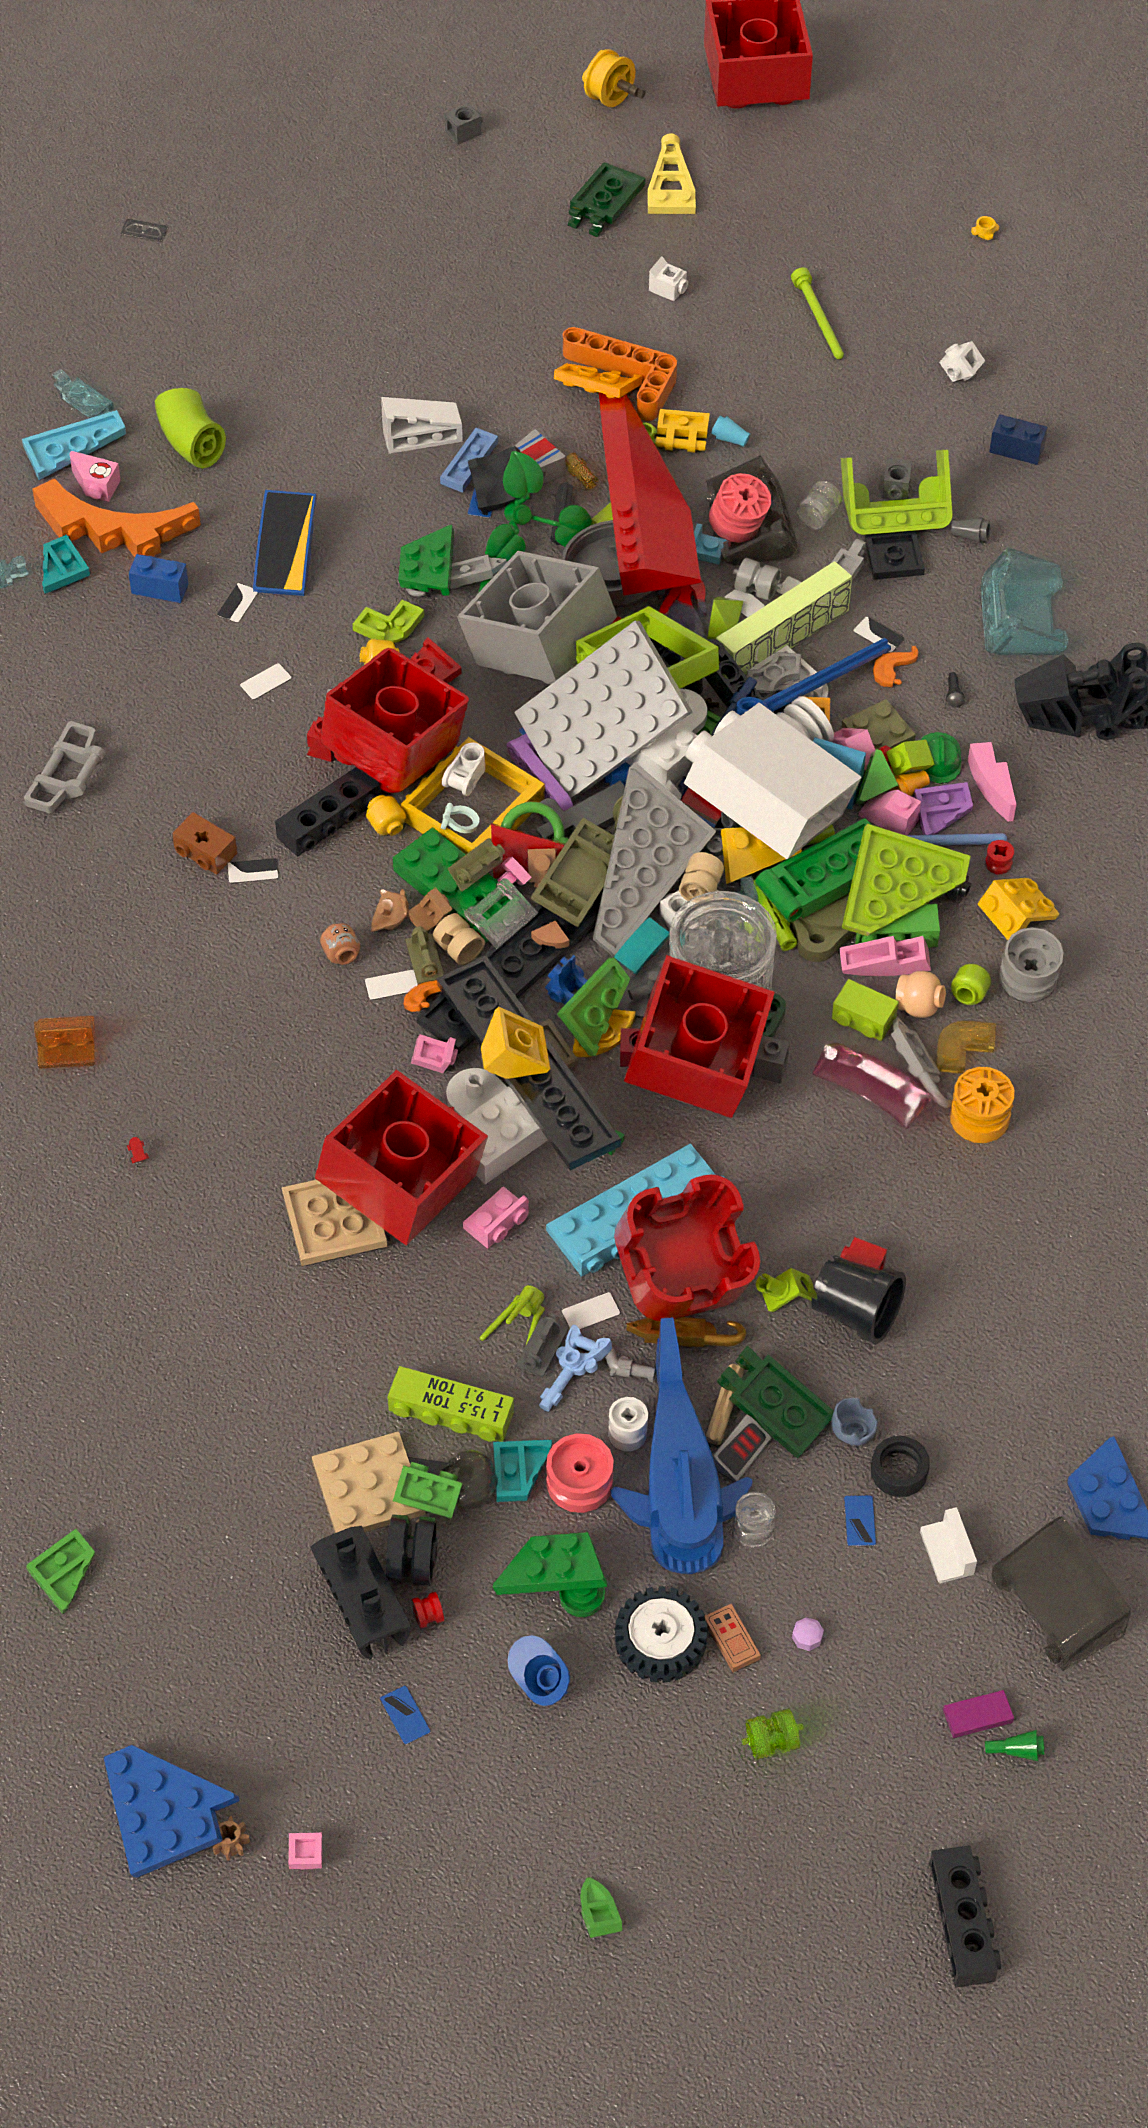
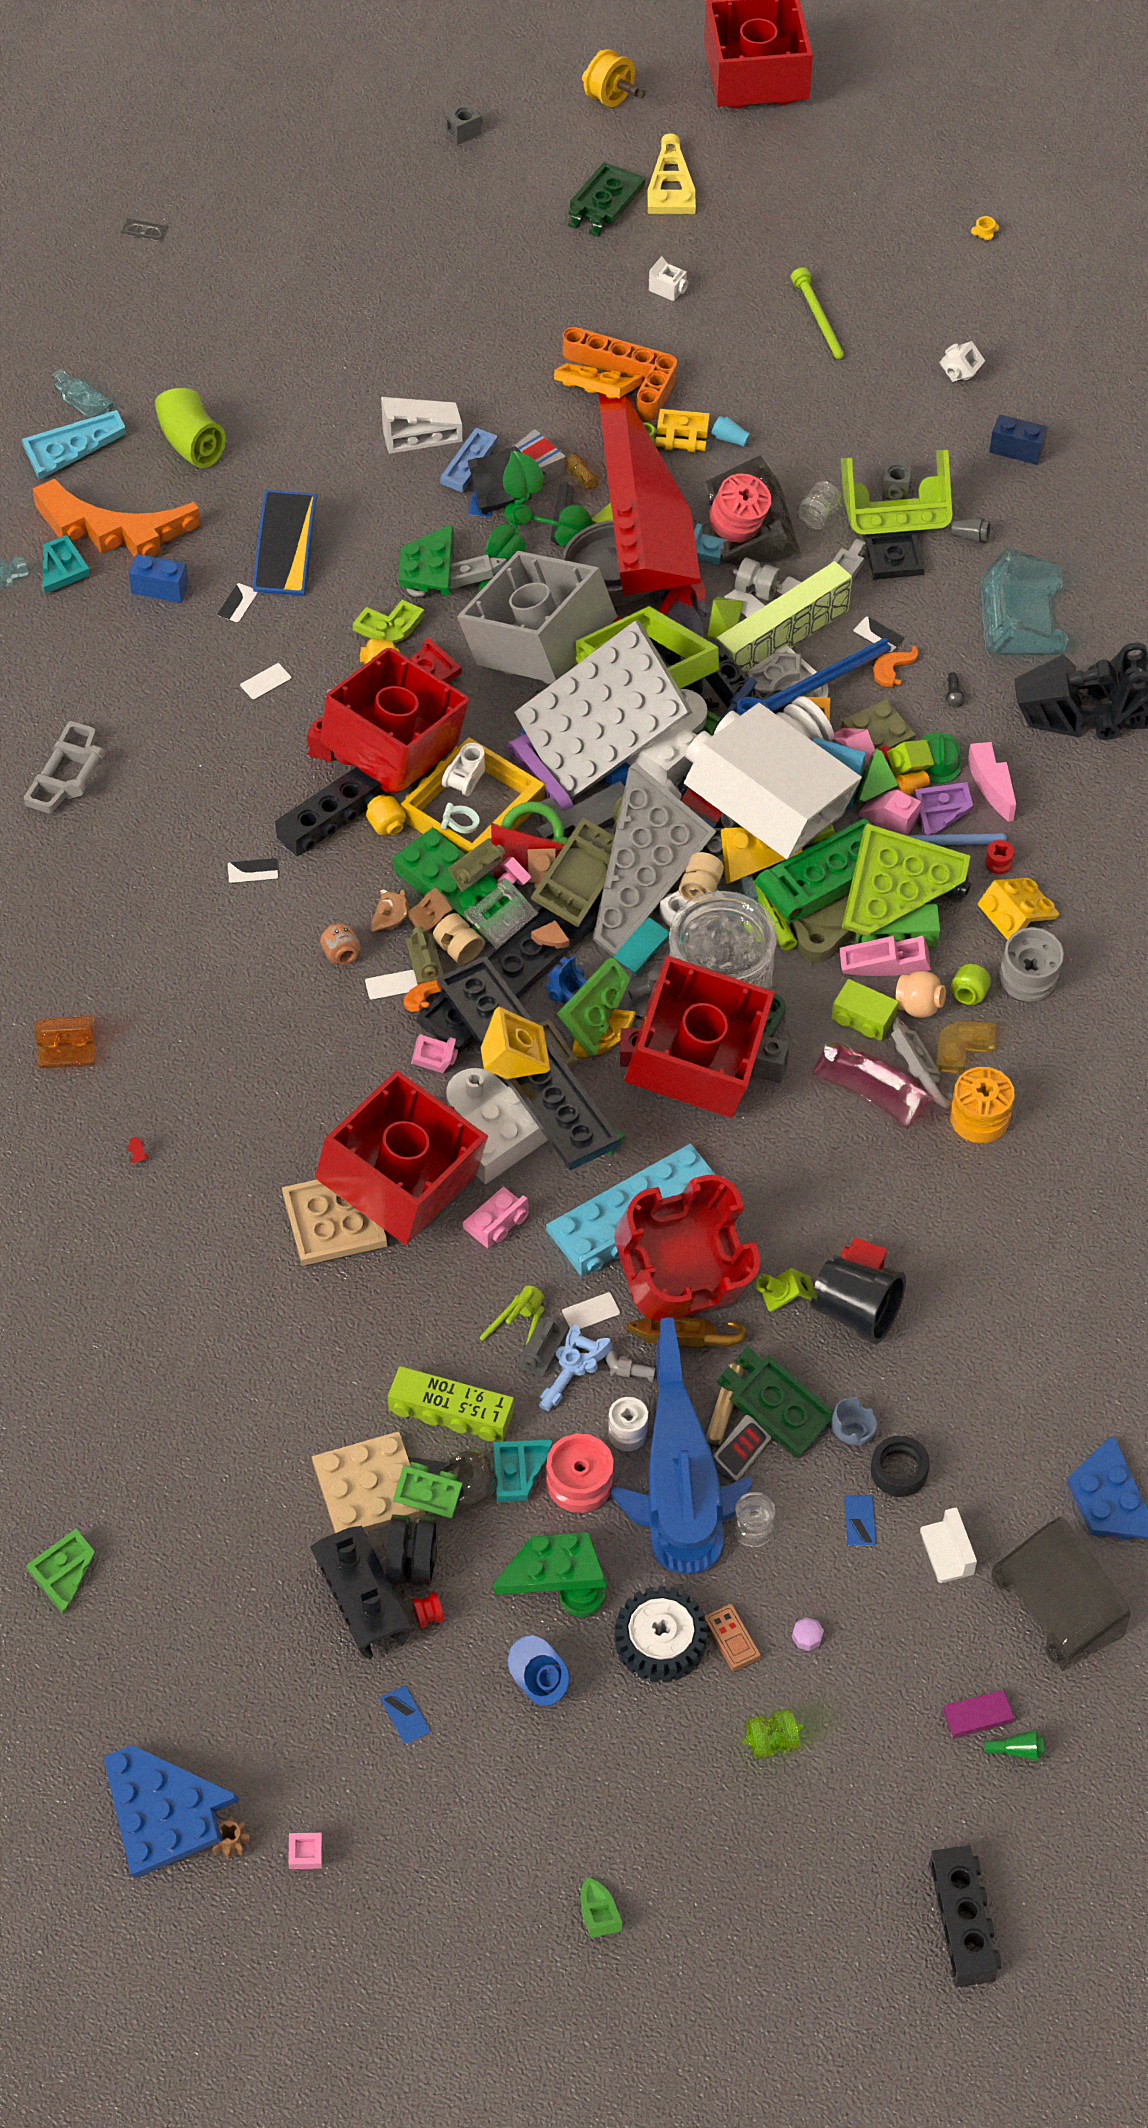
(95, 475): bright pink slope -> none
(204, 843): dark orange brick -> none

